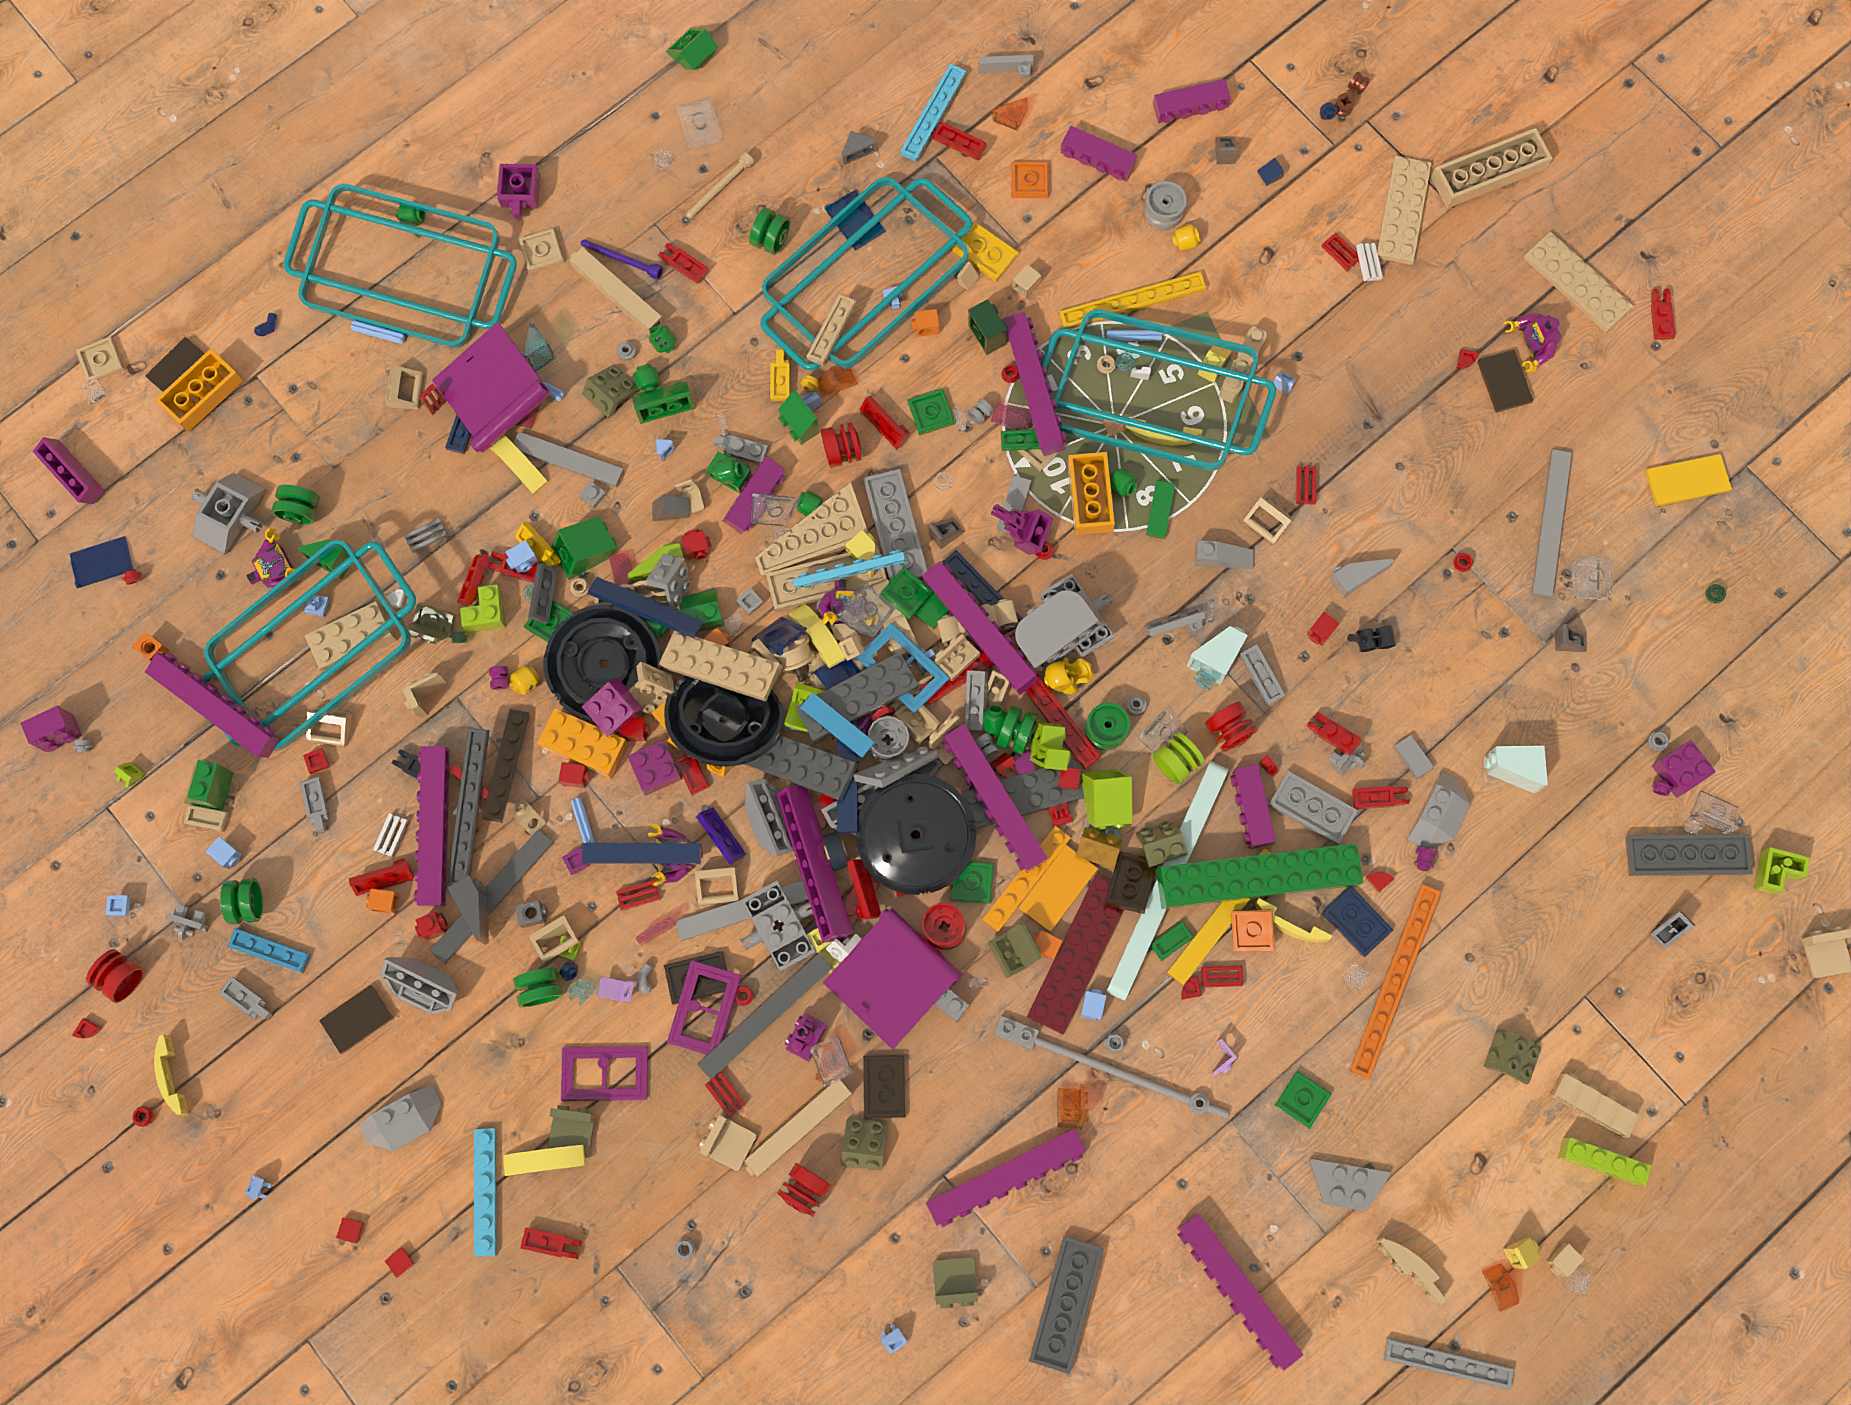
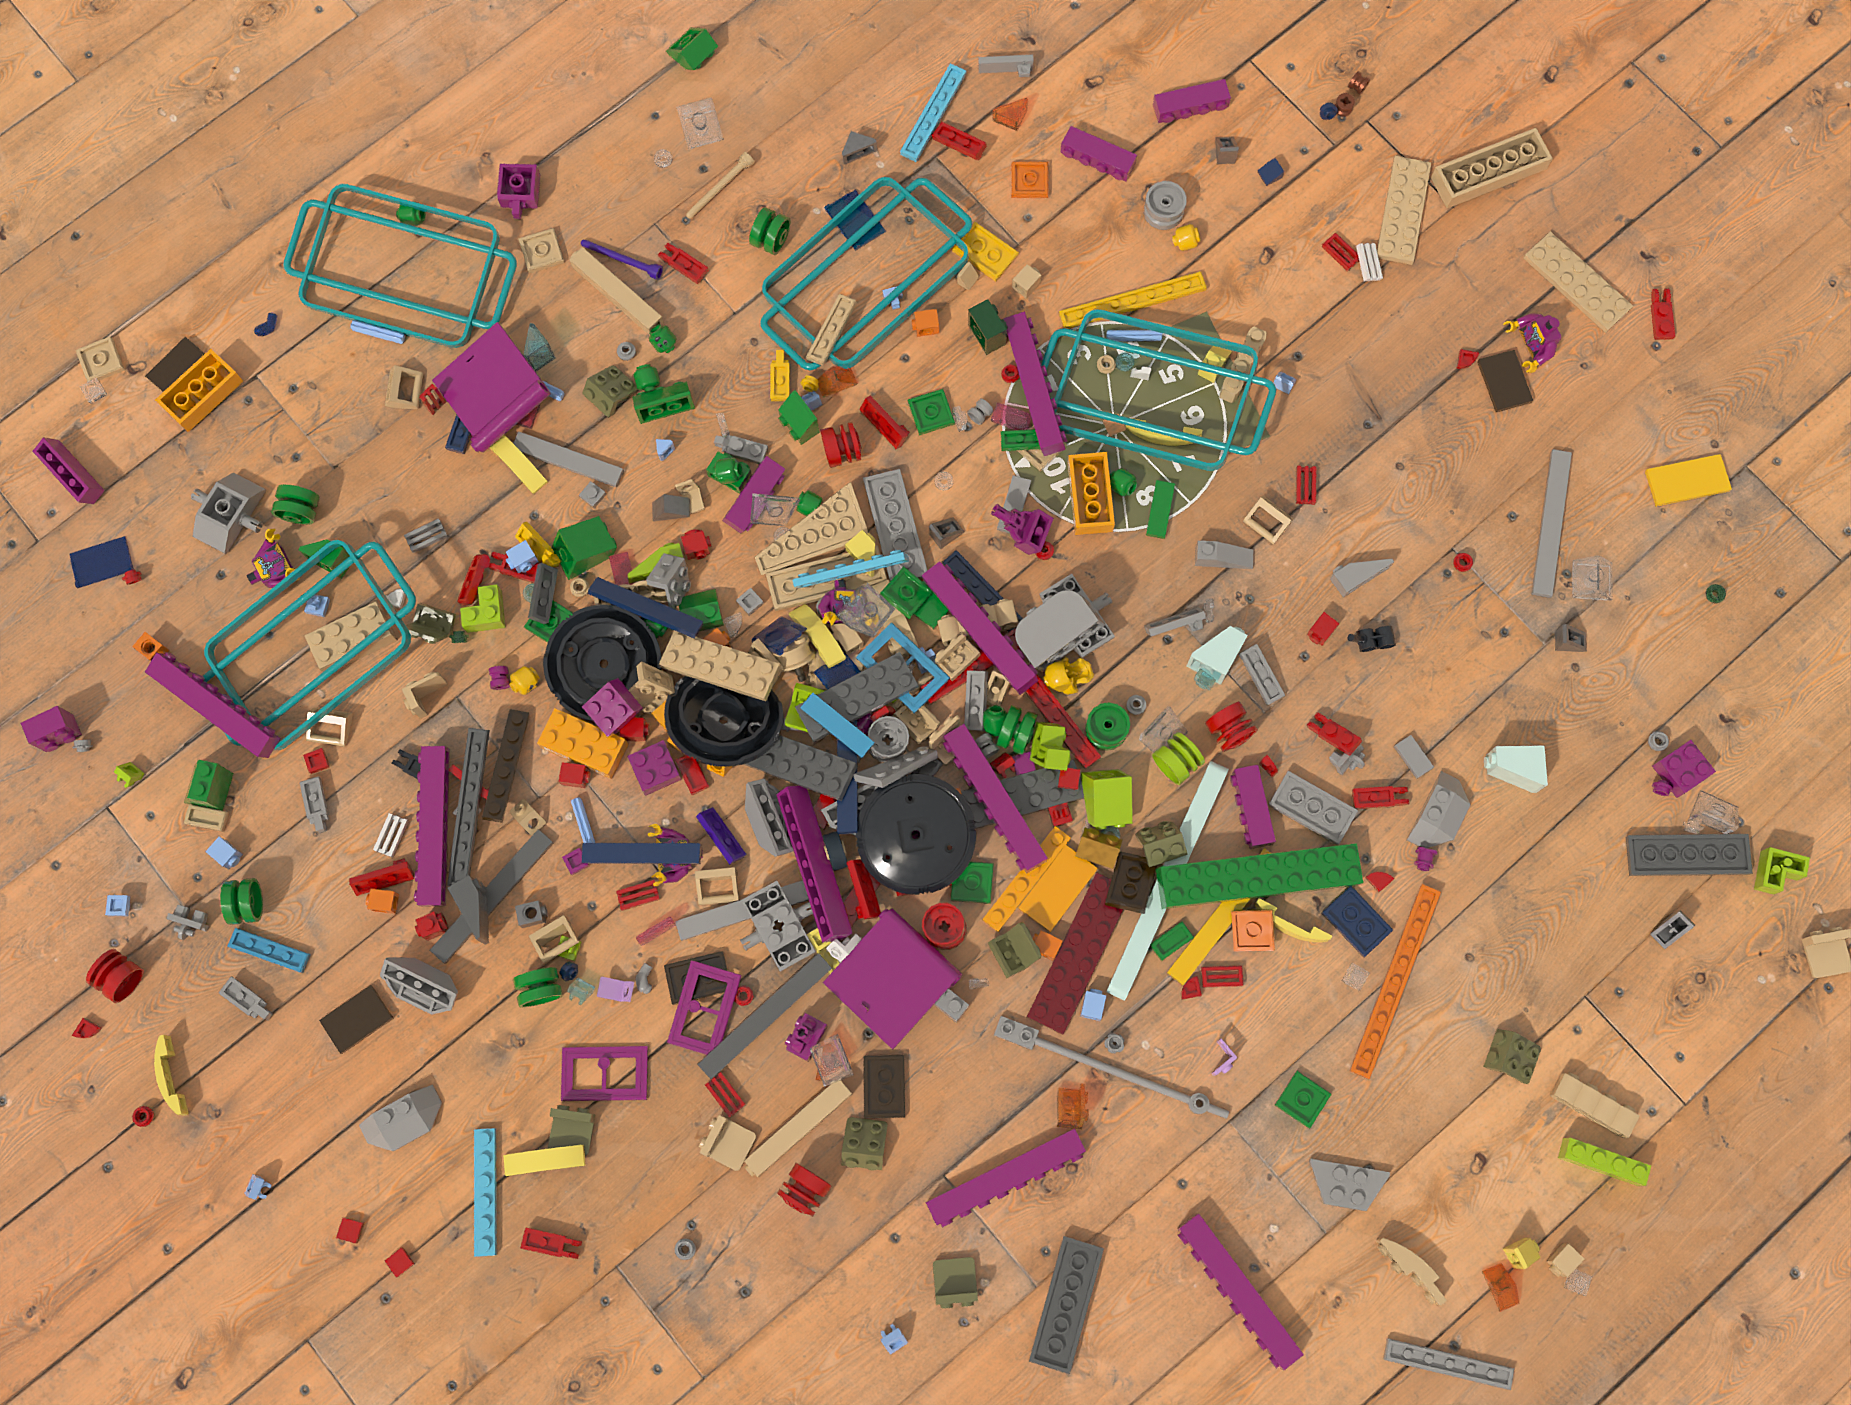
(851, 647): tan tile -> none

